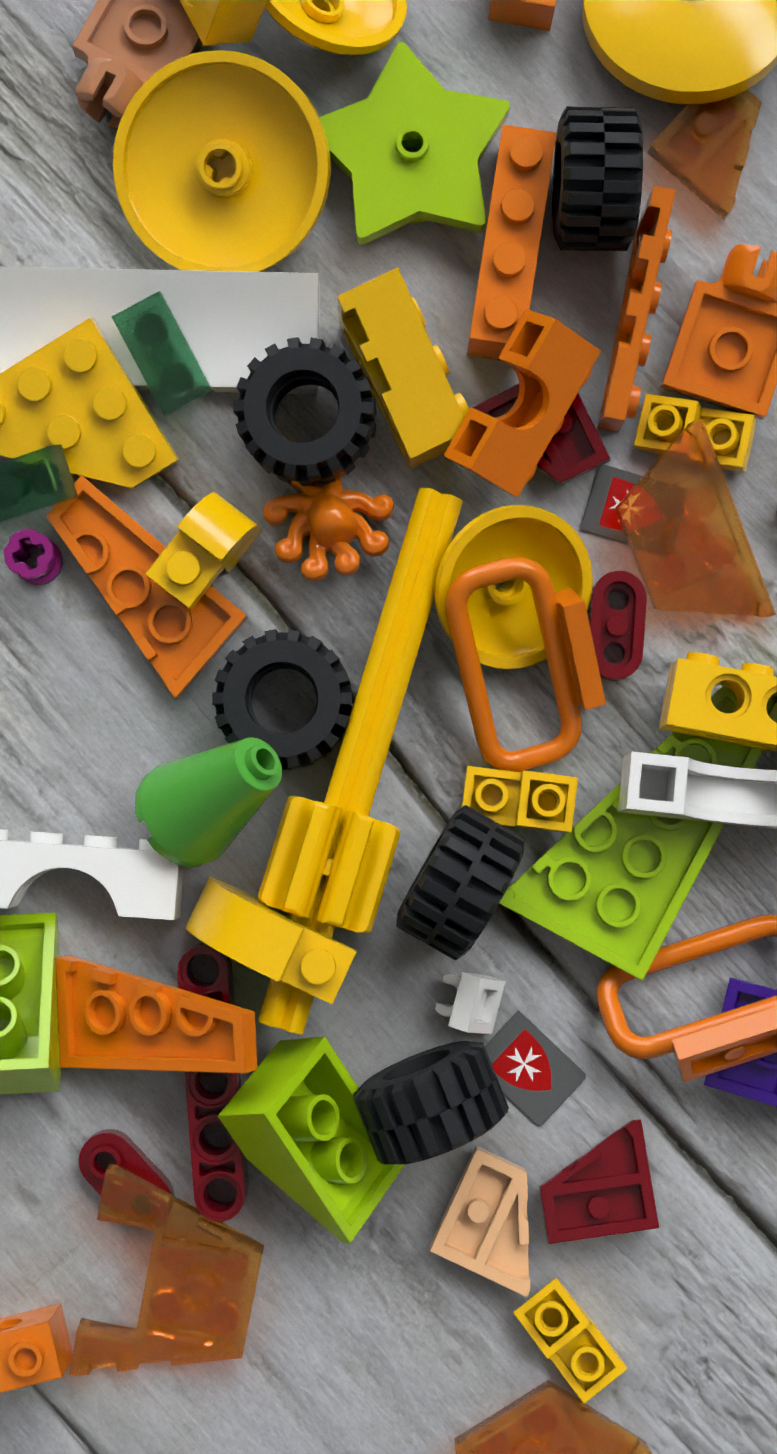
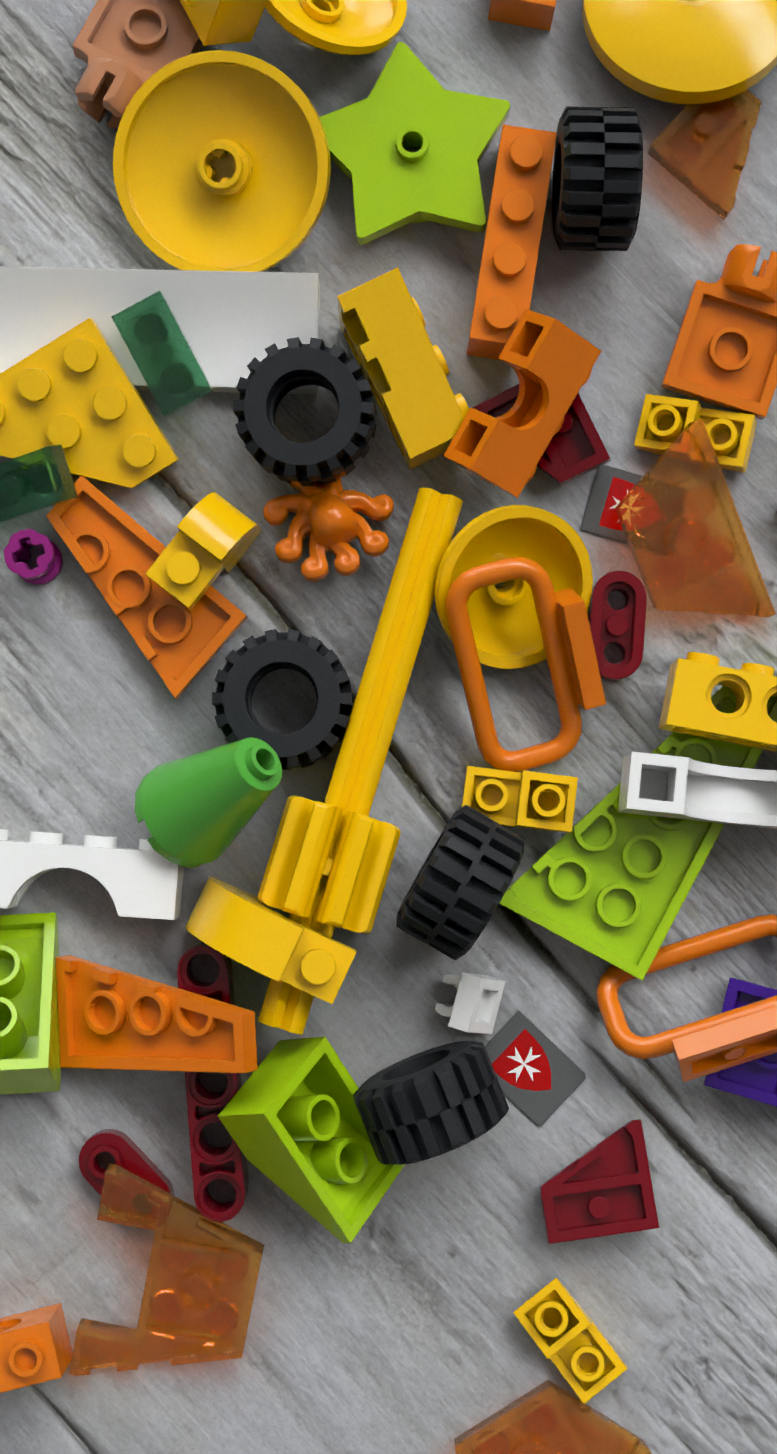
(488, 1222): light nougat wing -> none
(639, 300): orange wing -> none

